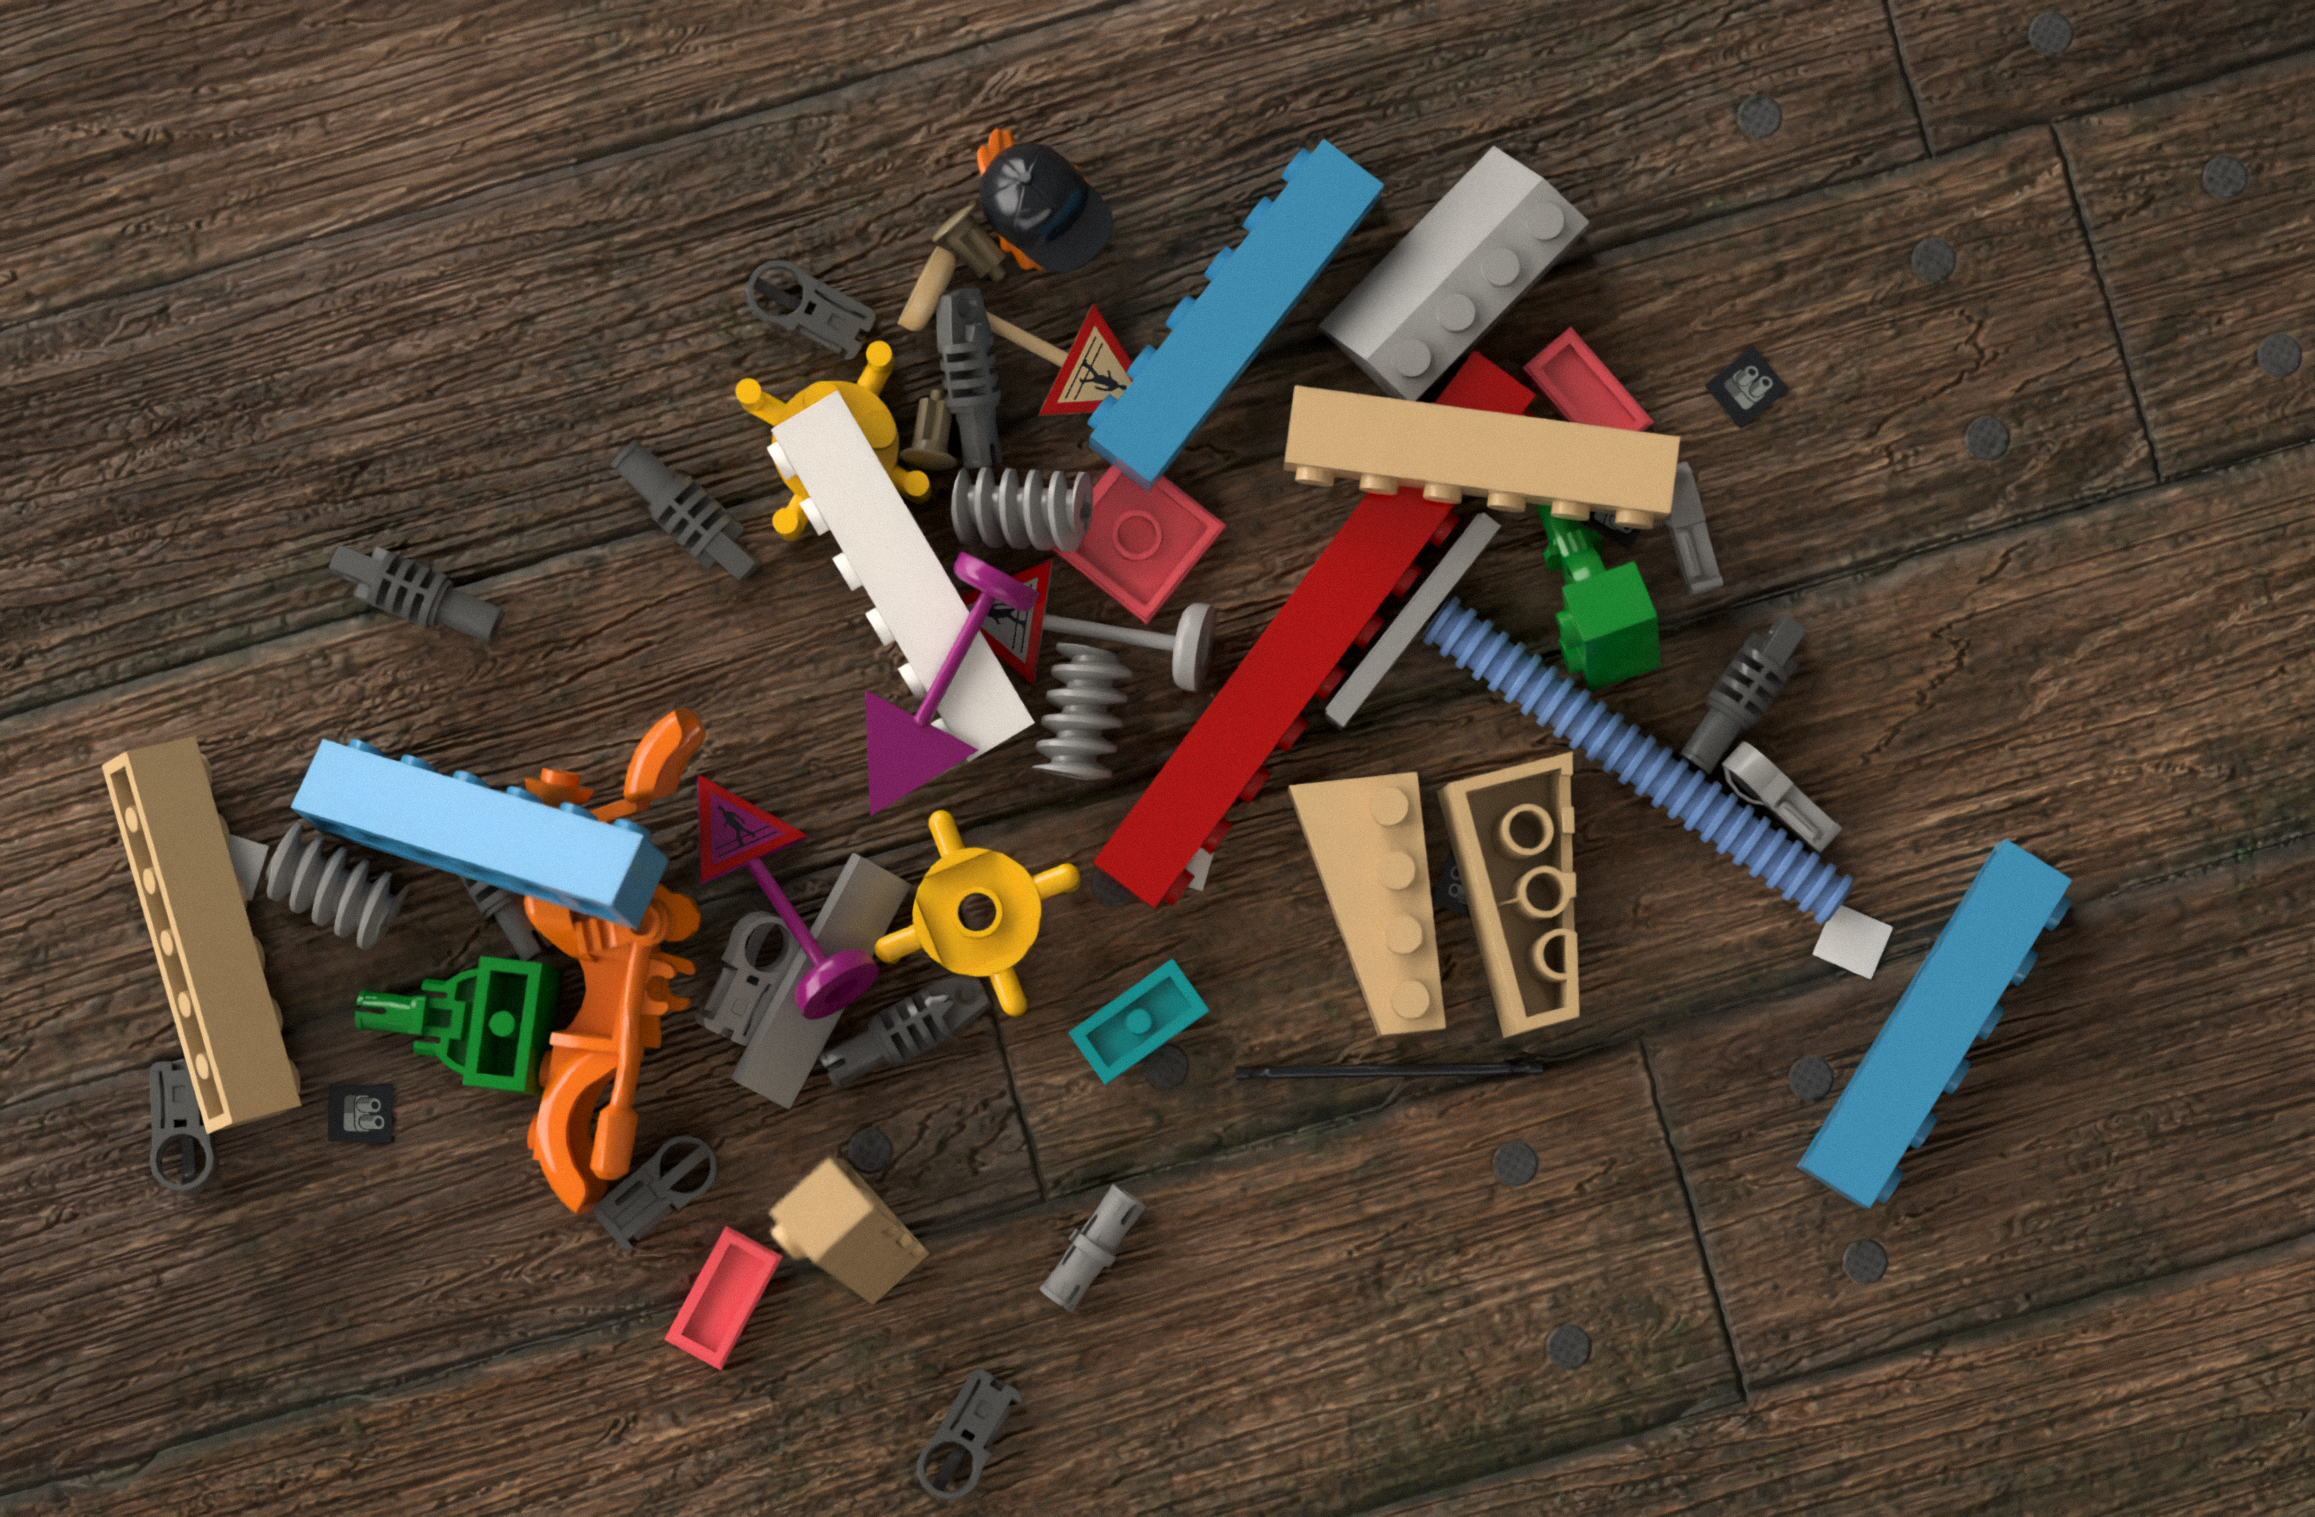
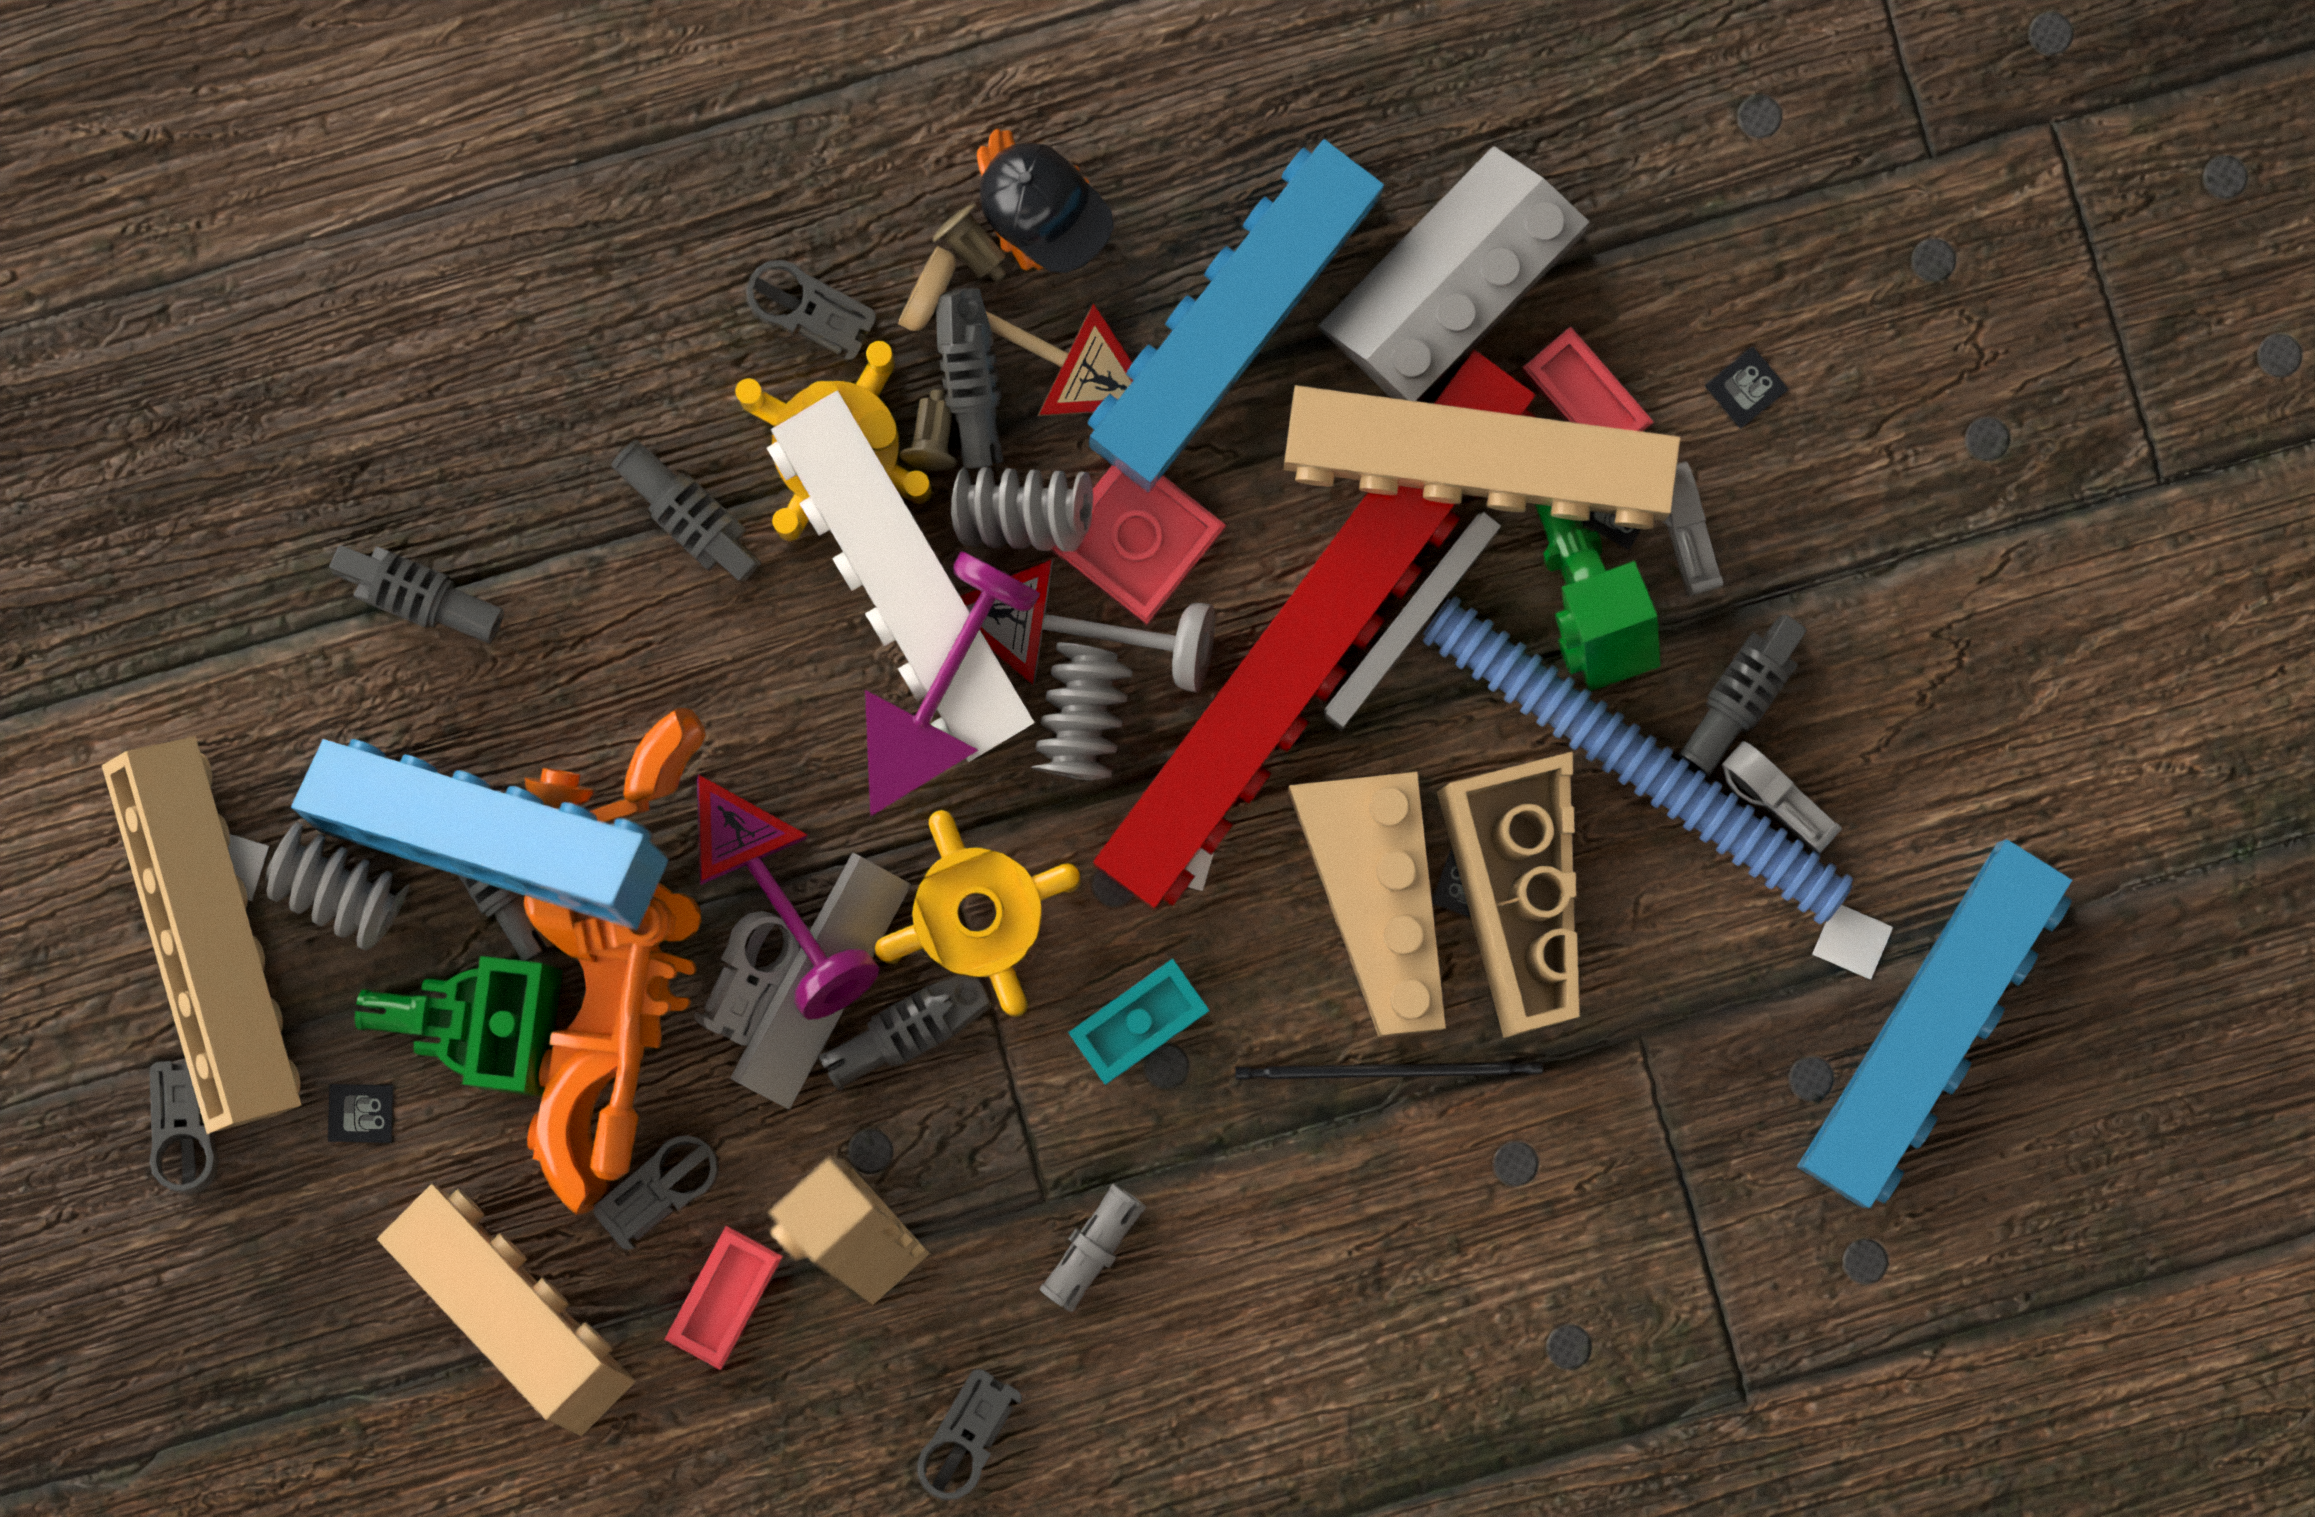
(505, 1311): none -> tan wedge

